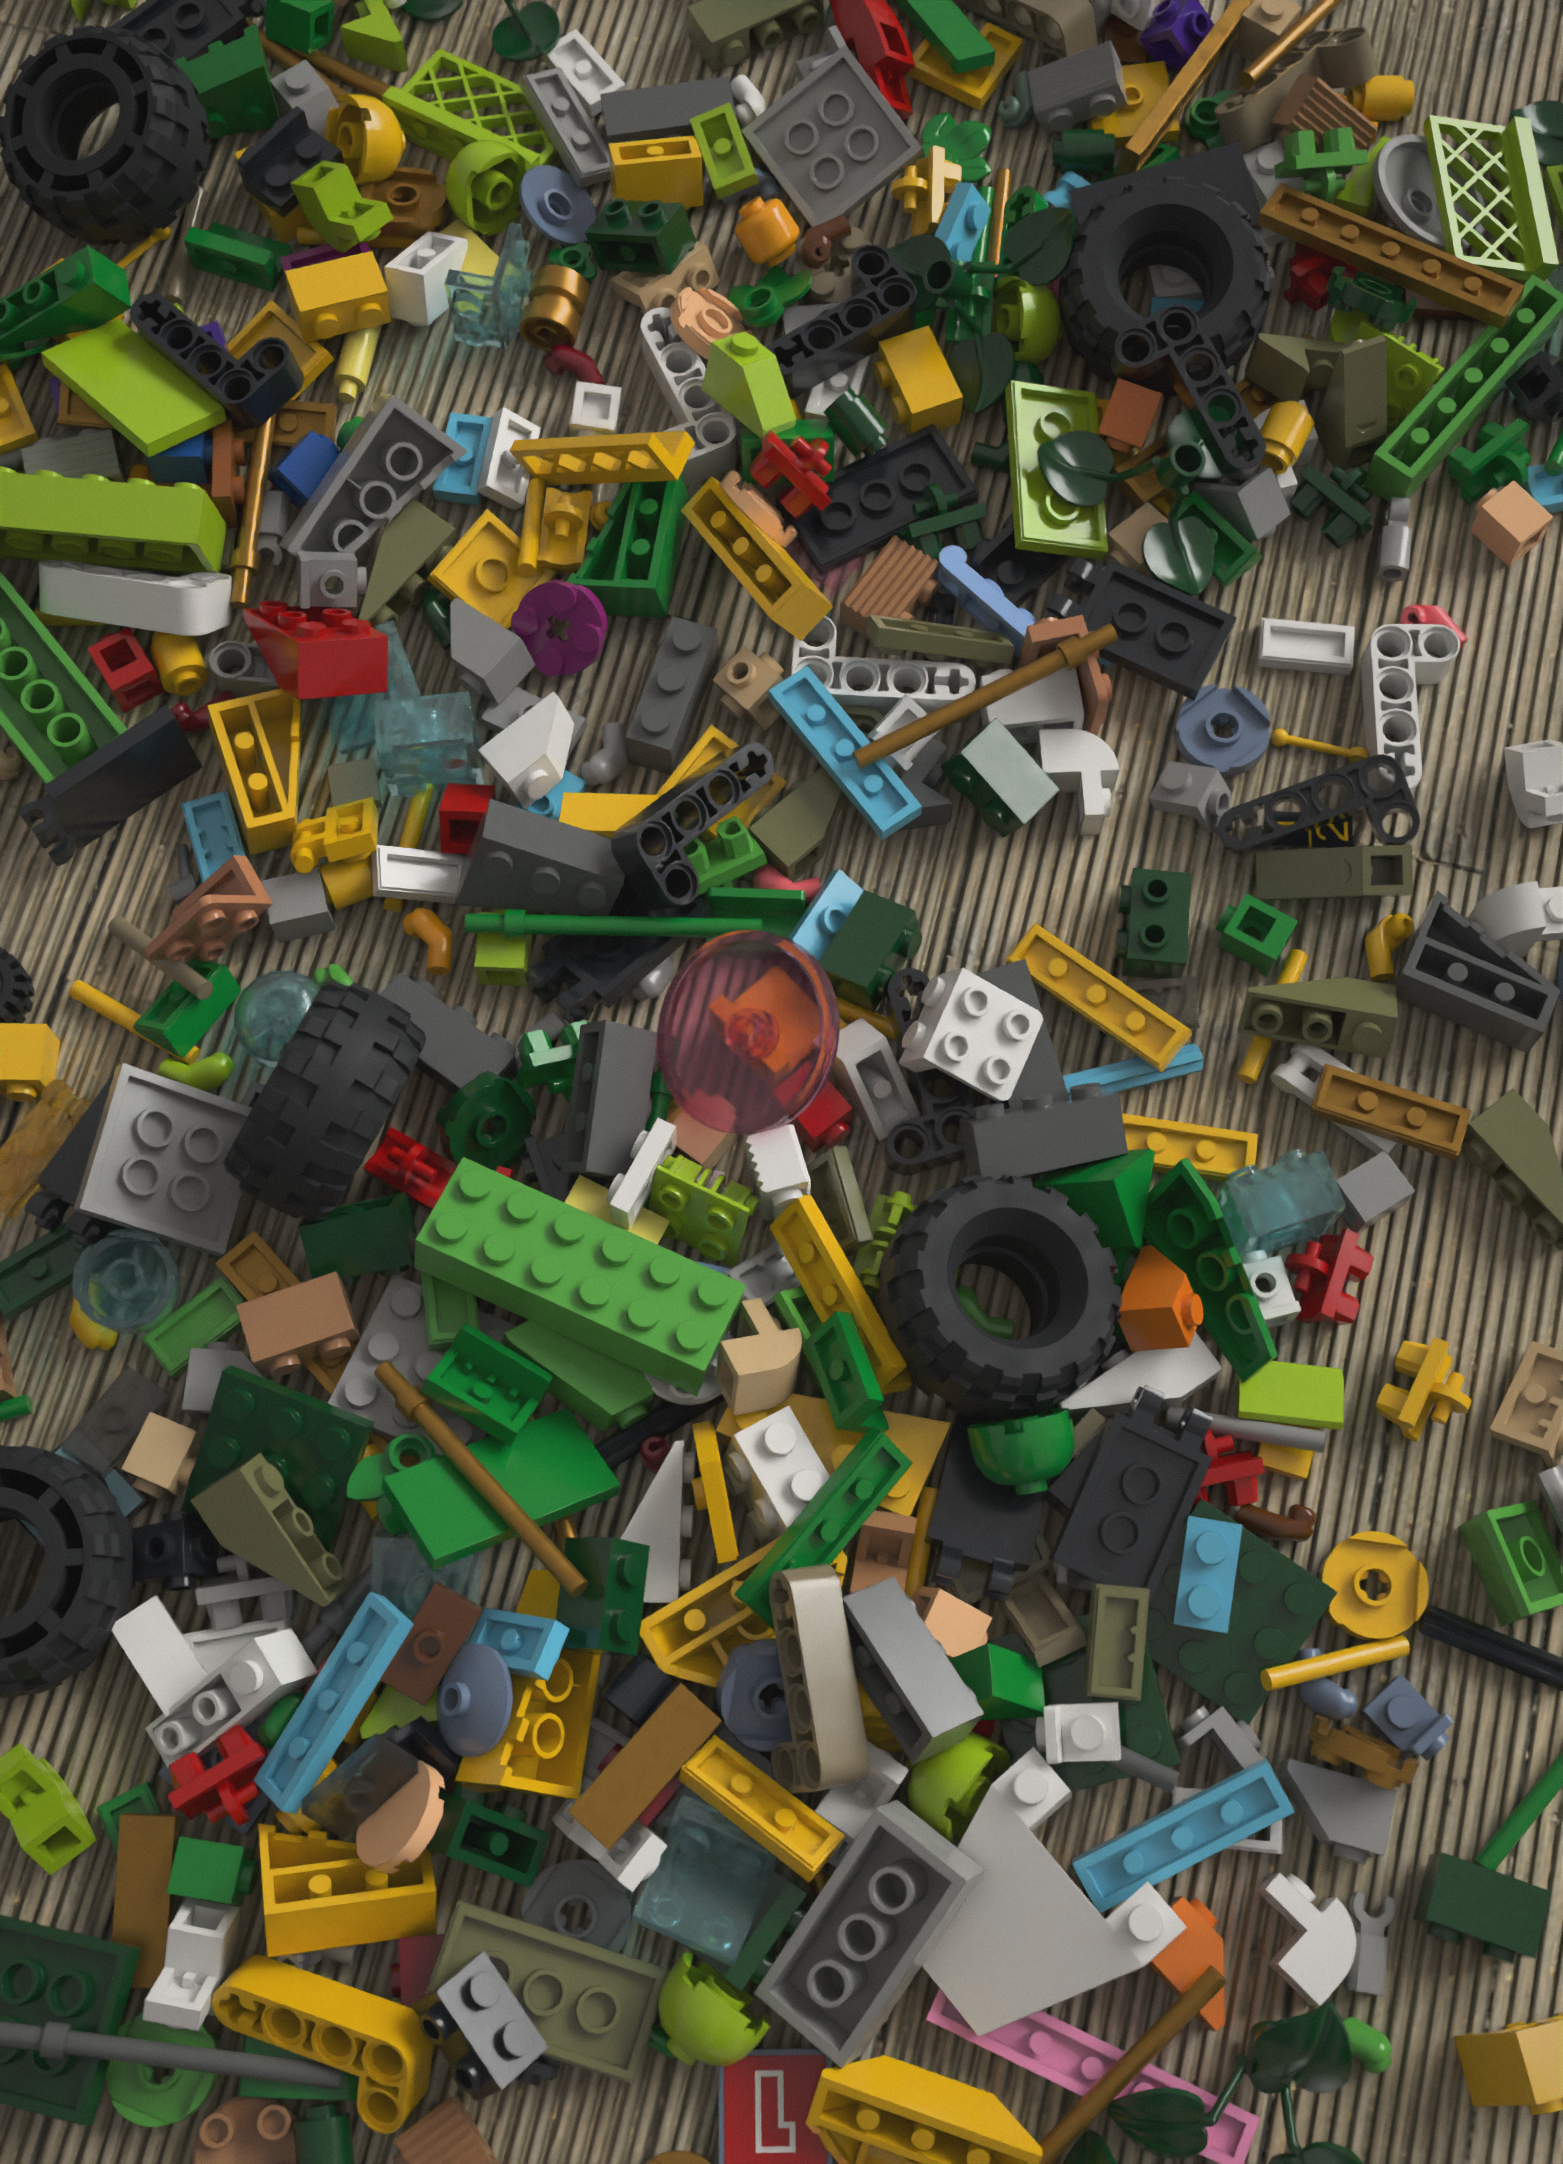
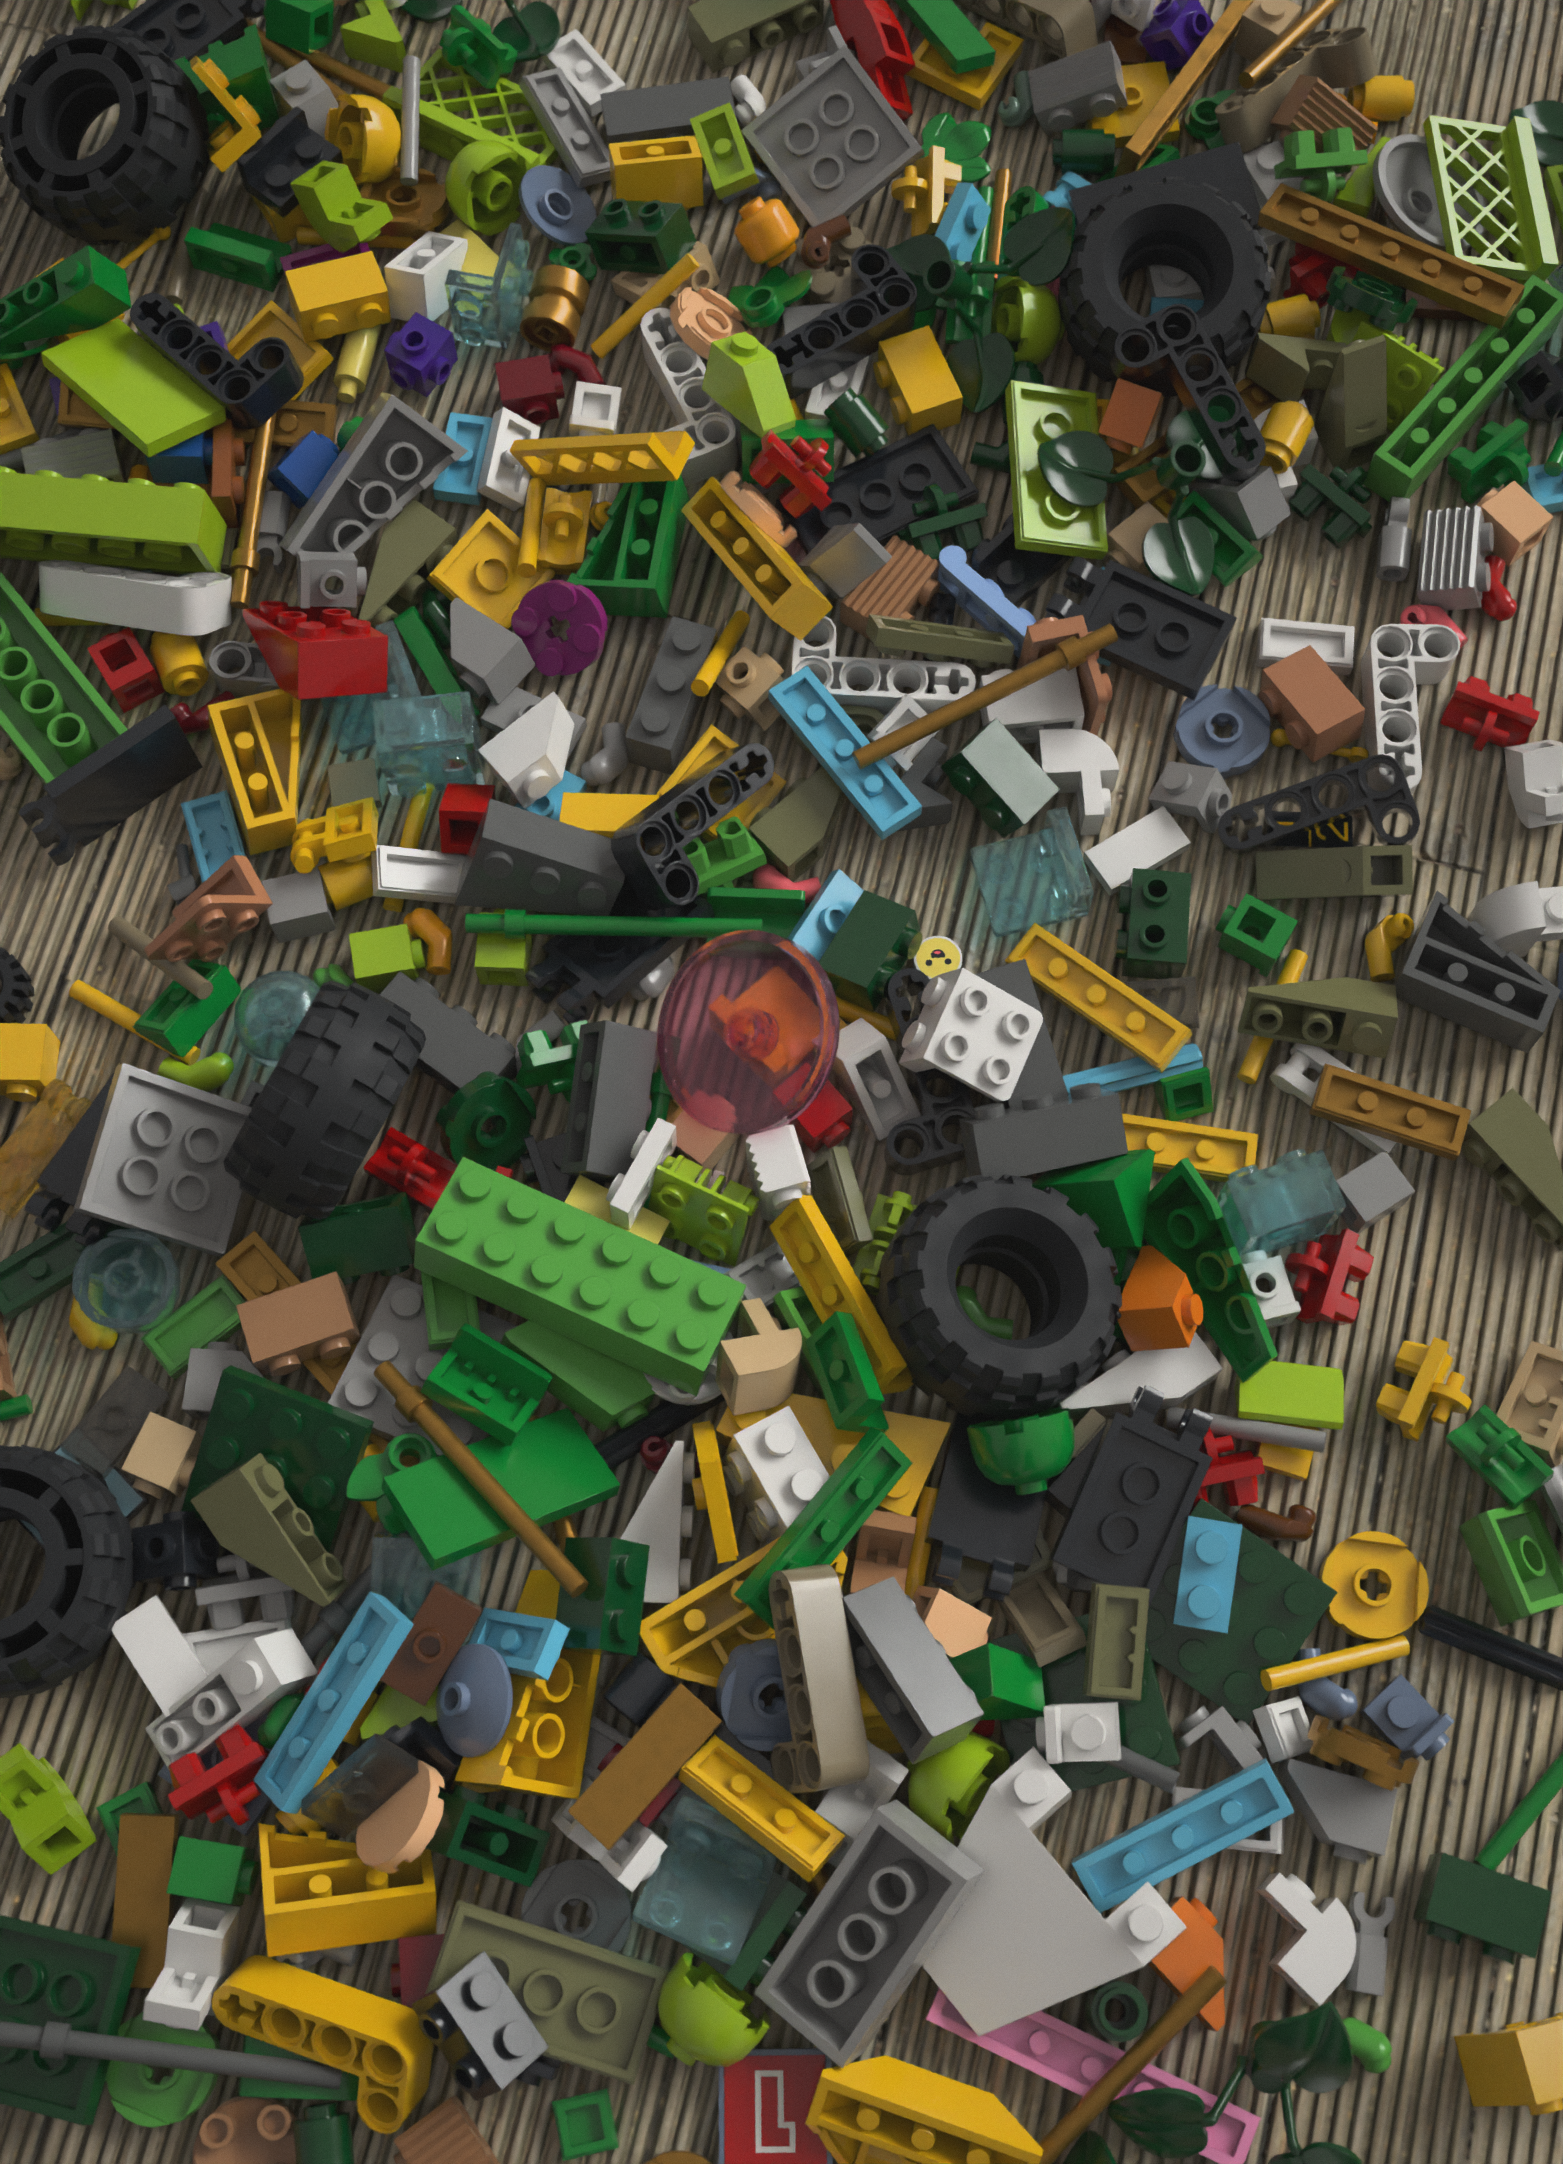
(228, 140): none -> yellow bracket
(383, 954): none -> lime brick
(410, 121): none -> light grey bar
(420, 355): none -> dark purple brick
(429, 653): none -> green beam
(475, 48): none -> green hips
(530, 388): none -> dark red brick
(585, 2124): none -> green tile
(650, 300): none -> yellow bar
(720, 653): none -> yellow bar
(843, 560): none -> light grey slope
(937, 956): none -> light yellow tile
(1034, 877): none -> clear light blue bracket
(1134, 2011): none -> dark green brick
(1141, 845): none -> white tile
(1184, 1094): none -> green slope
(1284, 1729): none -> white tile
(1291, 317): none -> yellow brick
(1311, 704): none -> nougat brick
(1453, 558): none -> light grey brick
(1489, 716): none -> red hips
(1497, 600): none -> red arm
(1499, 1457): none -> green hips

